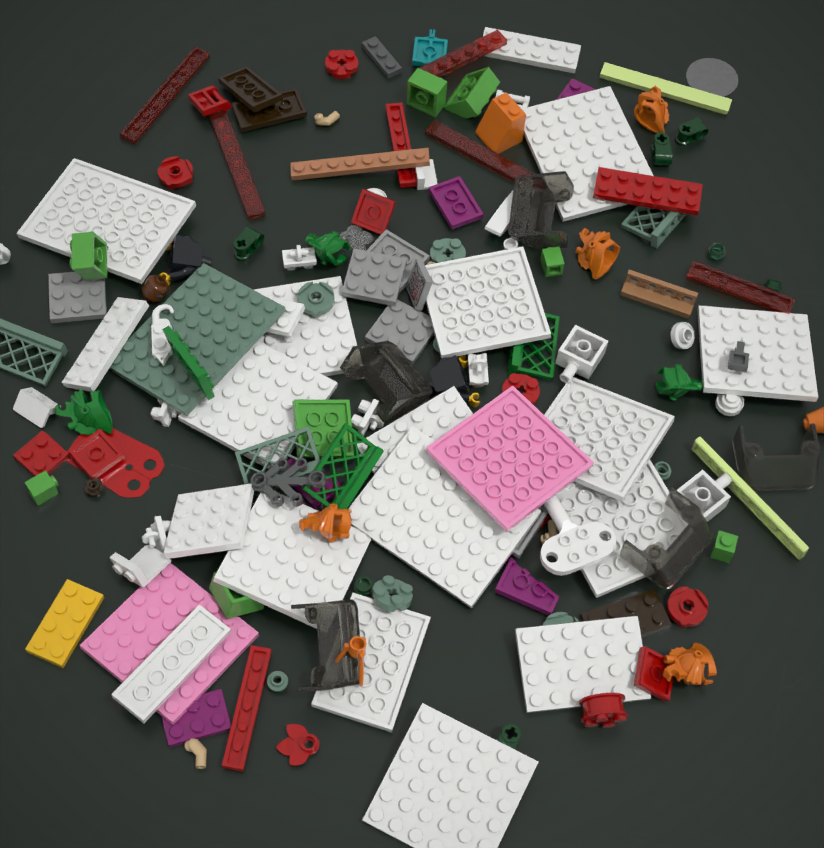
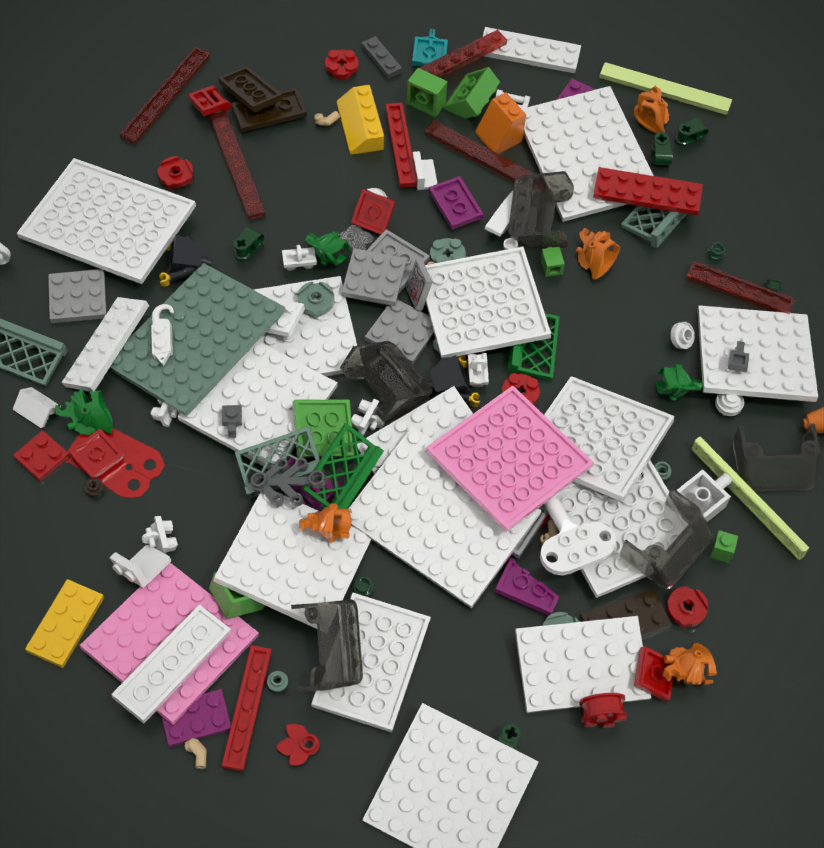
(42, 487): bright green brick -> none
(88, 255): bright green brick -> none
(155, 288): reddish brown head -> none
(189, 362): green plate -> none
(209, 521): white plate -> none
(232, 417): none -> dark grey plate
(356, 649): orange plant -> none
(360, 120): none -> yellow slope
(360, 164): nougat plate -> none
(401, 593): sand green plate -> none
(580, 354): white brick -> none
(658, 296): medium nougat fence -> none
(712, 76): flat silver sticker -> none

